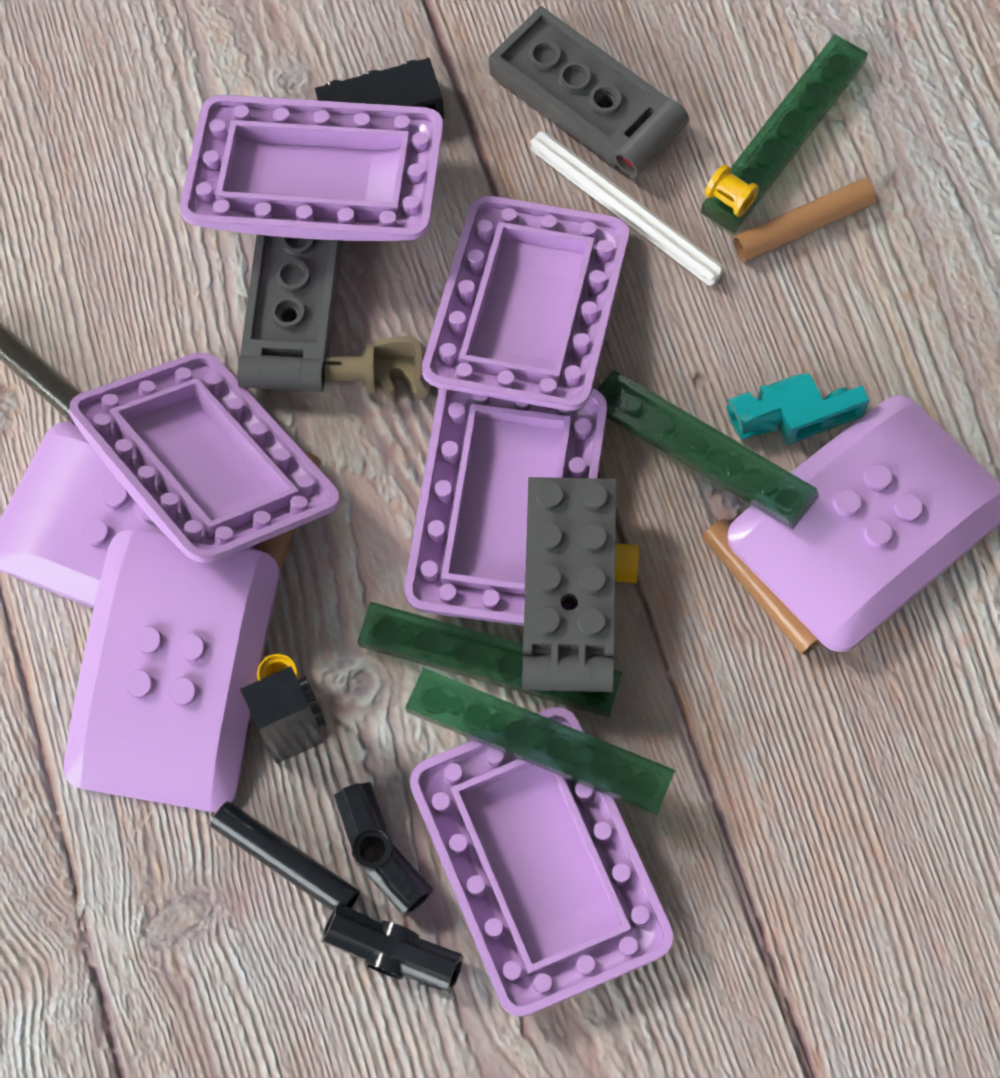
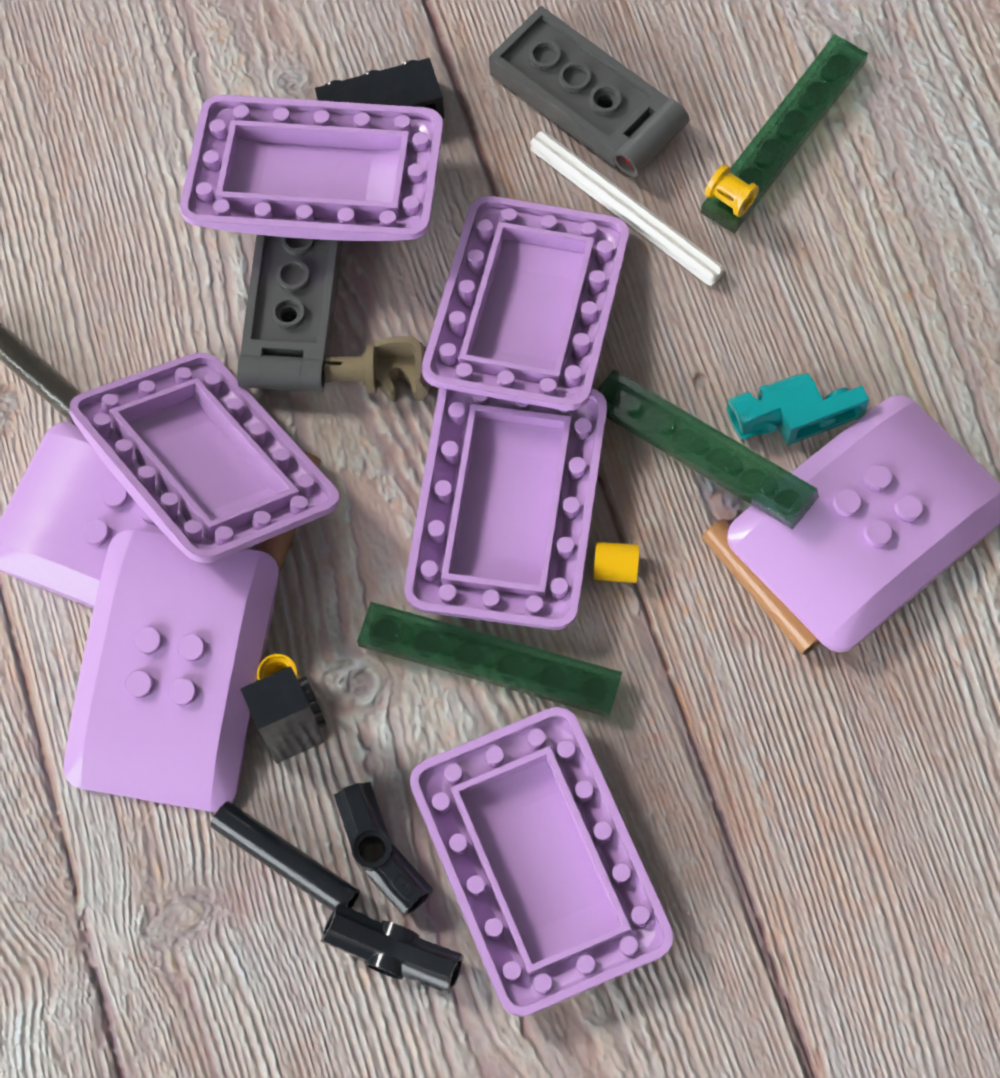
(540, 741): clear green plate -> none
(569, 562): dark grey hinge -> none
(804, 219): medium nougat piece -> none

